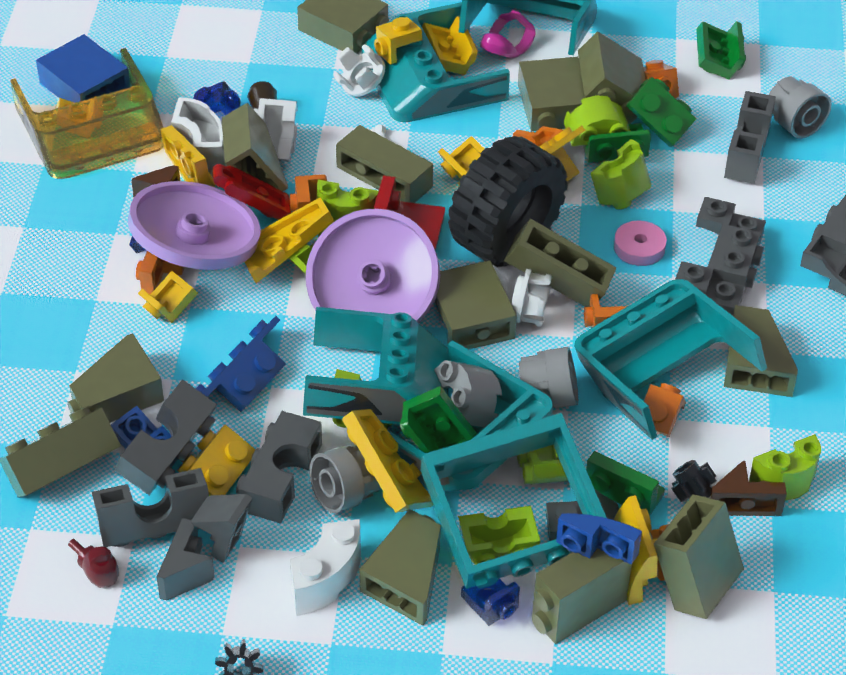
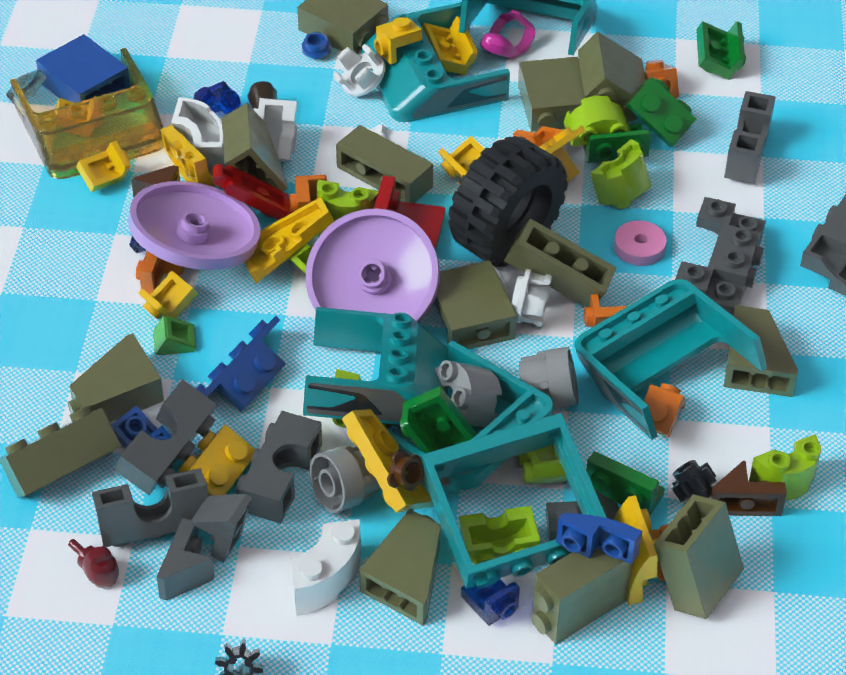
(29, 84): none -> clear smoke tile
(105, 167): none -> yellow bracket
(173, 336): none -> bright green slope
(316, 45): none -> blue plate
(405, 471): none -> reddish brown plate
(800, 106): light grey piece -> none

